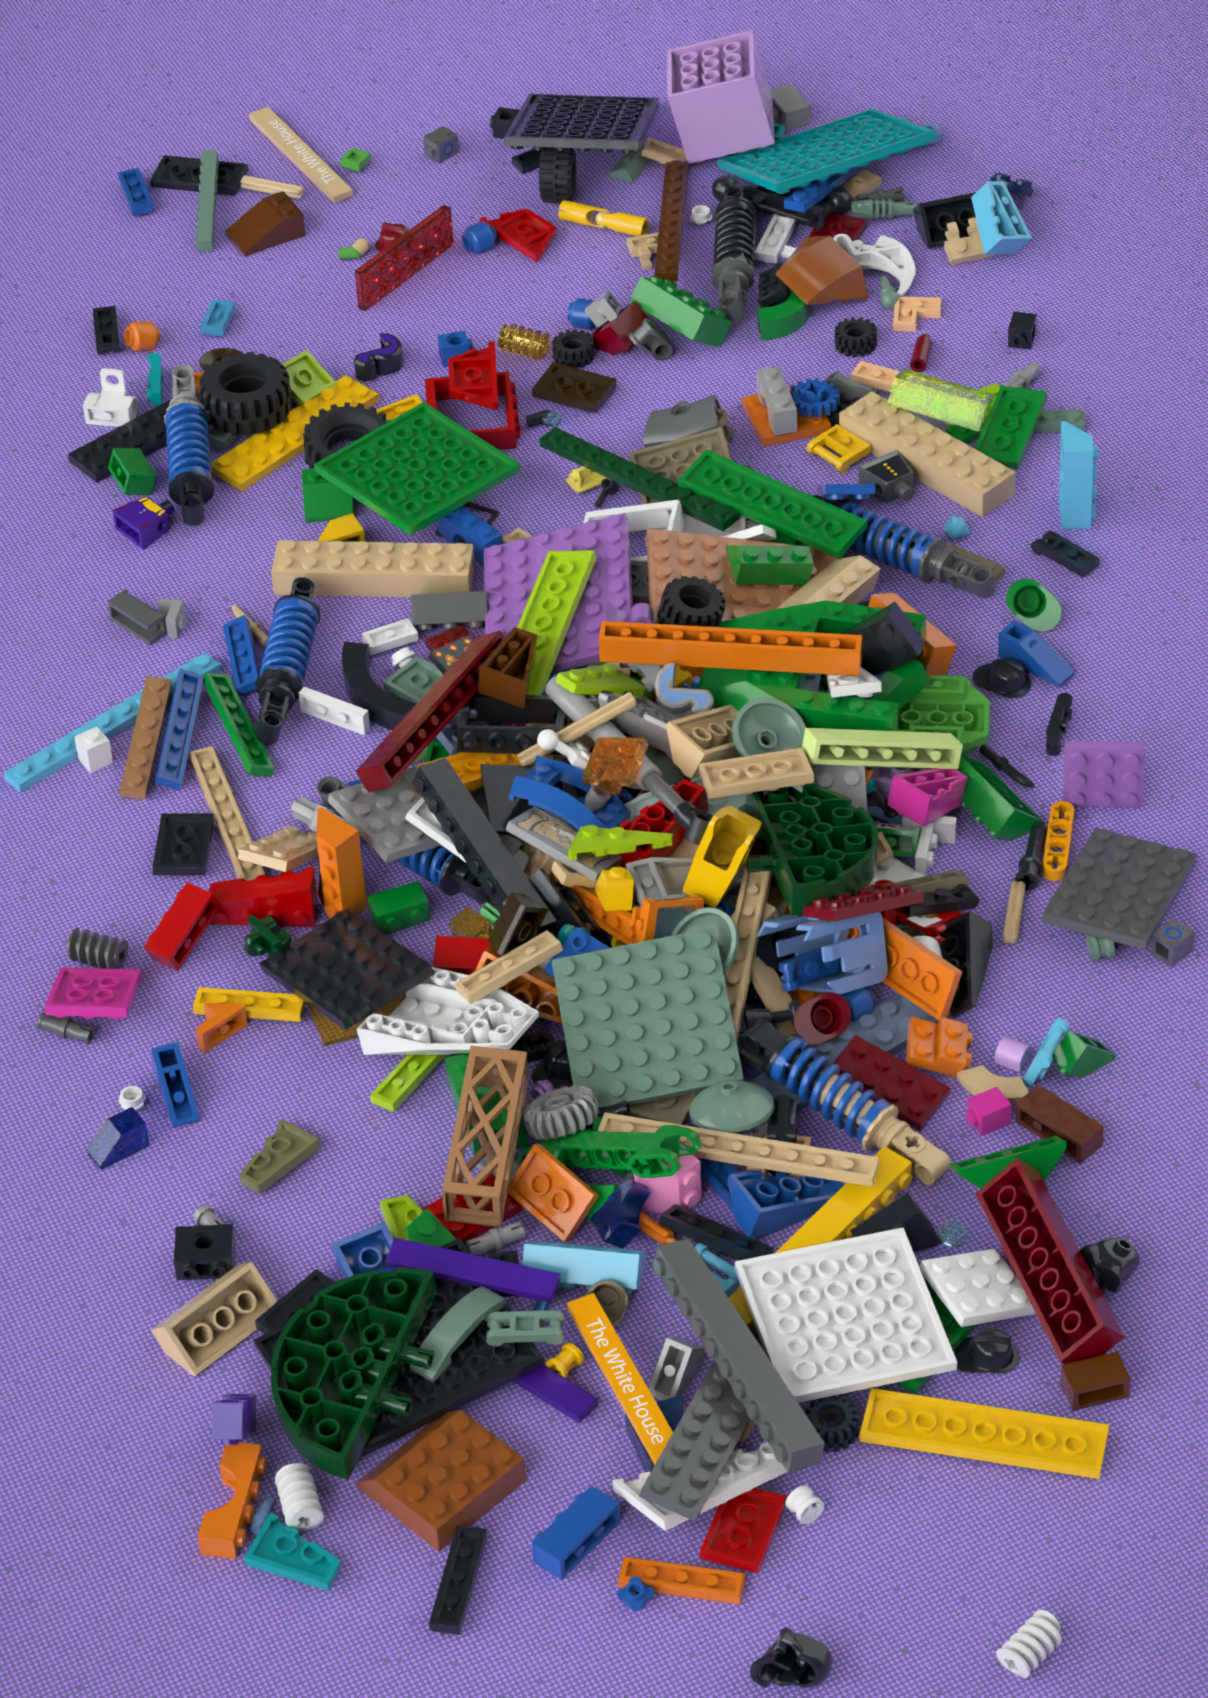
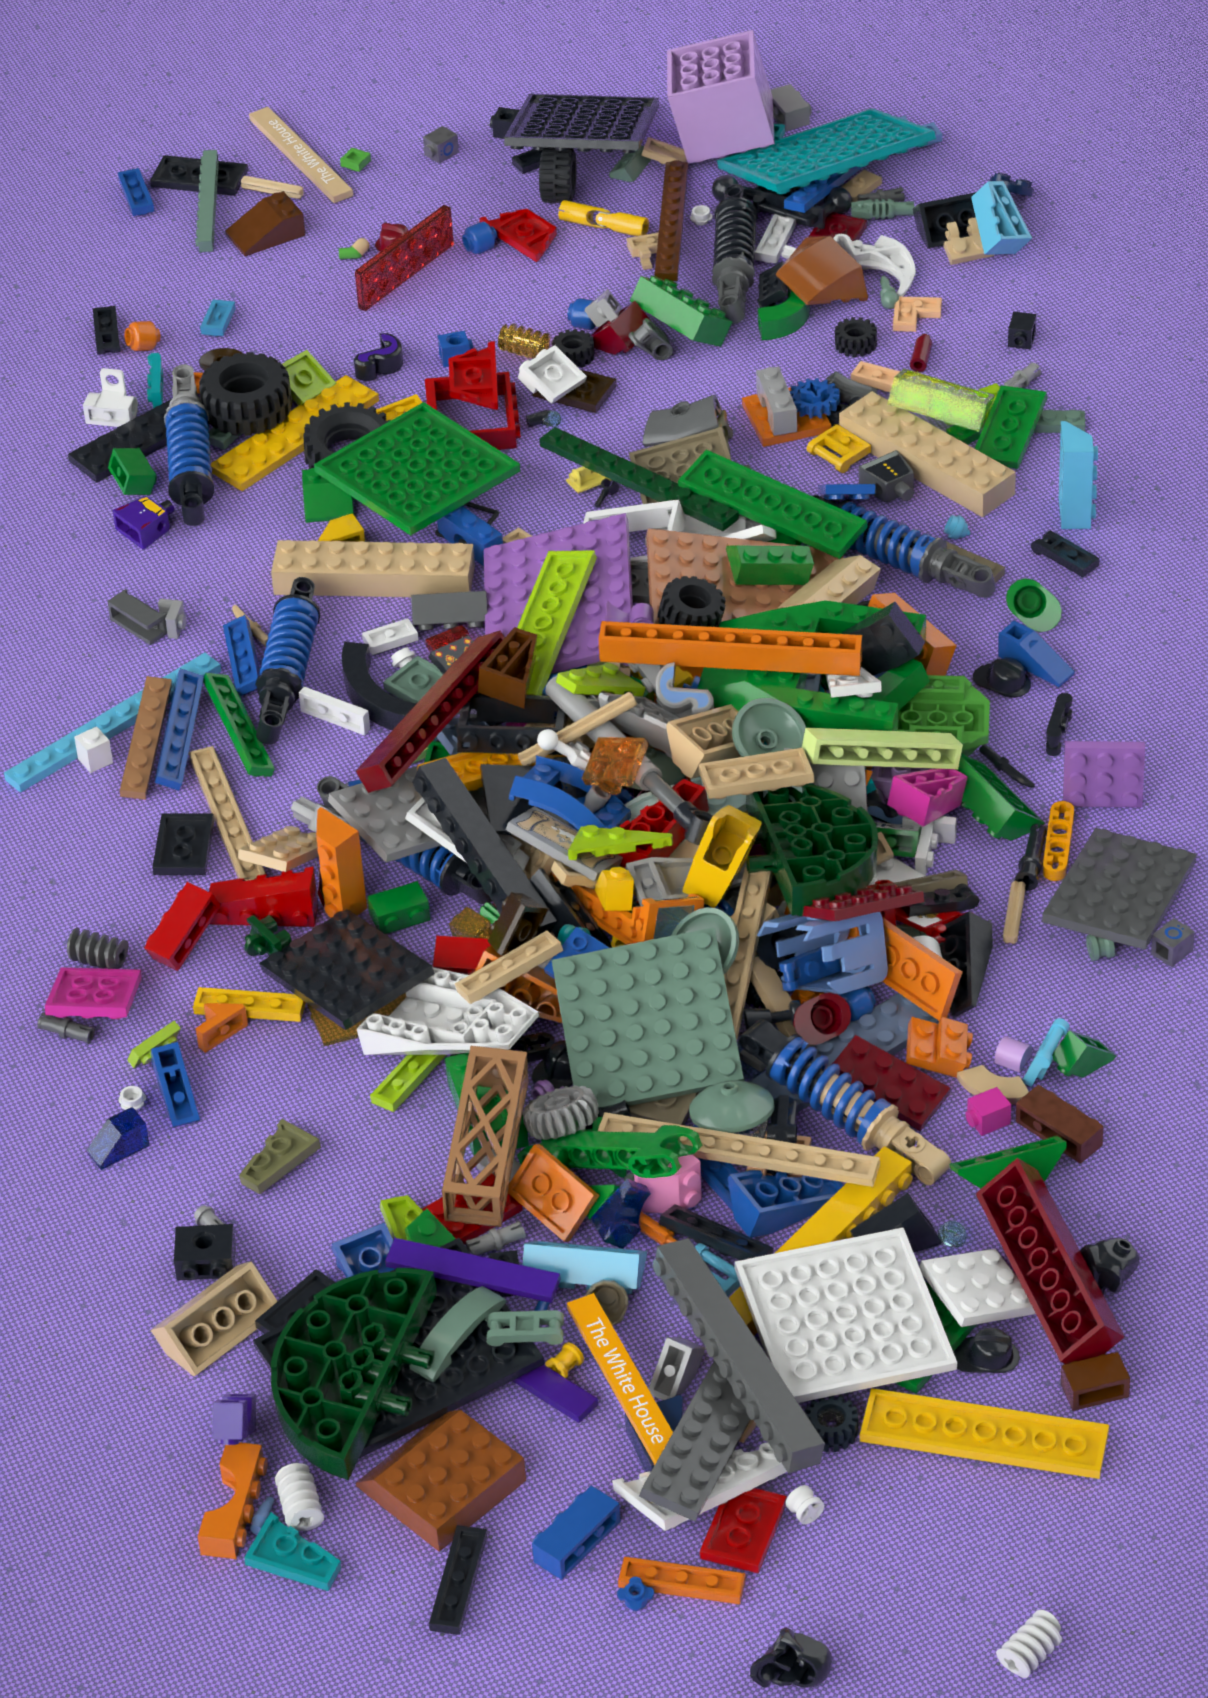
(142, 1052): none -> lime plate
(551, 374): none -> white plate

